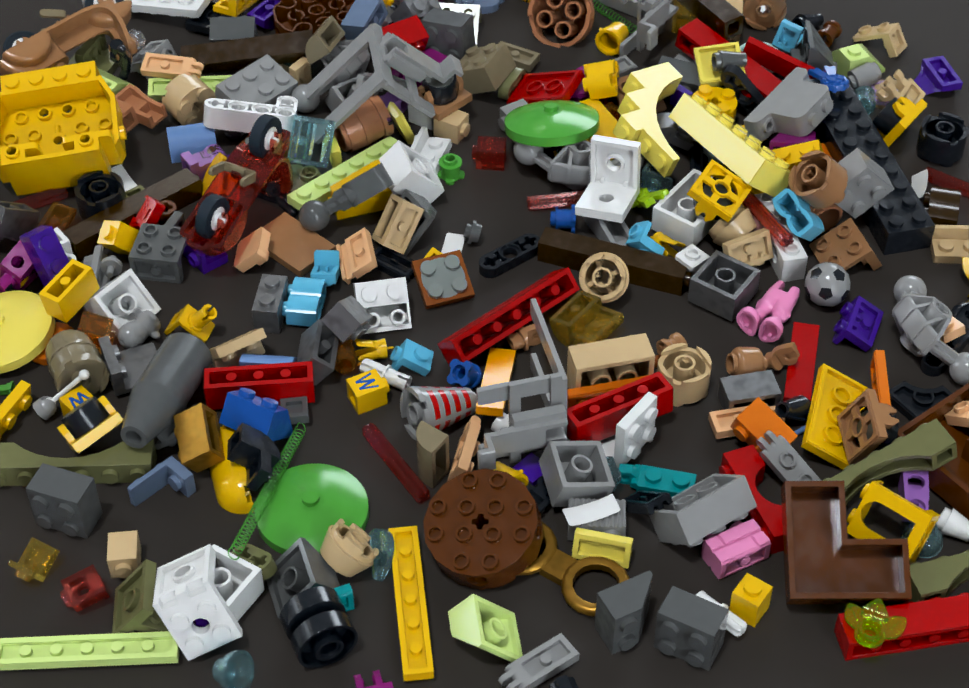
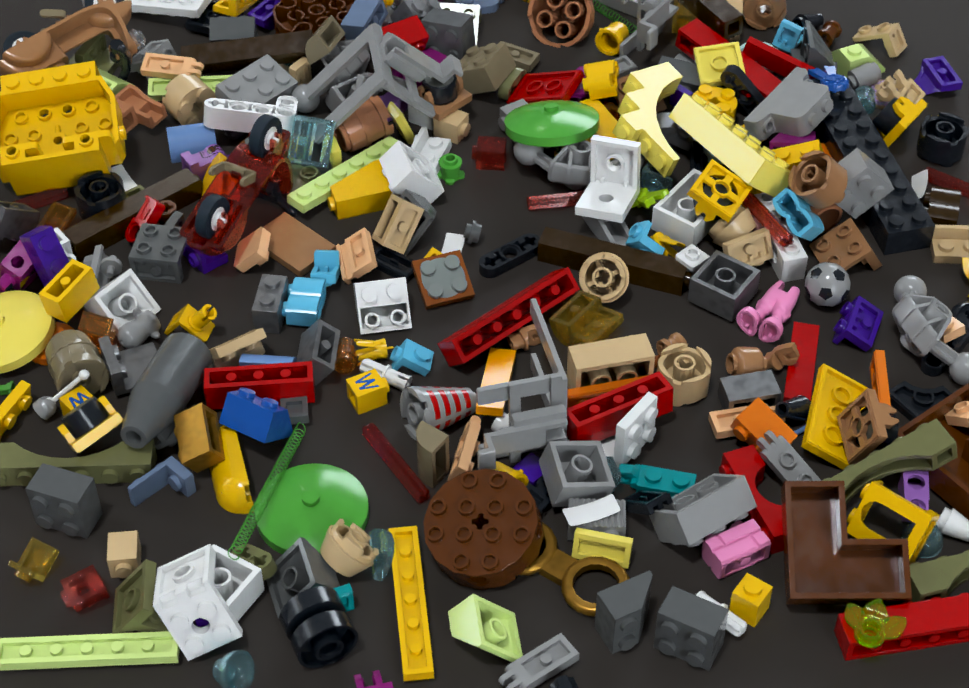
(117, 236): yellow brick -> none
(255, 452): black brick -> none
(316, 214): dark grey beam -> none
(348, 319): flat silver brick -> none
(464, 373): blue brick -> none
(563, 218): blue brick -> none
(723, 58): dark grey cone -> none

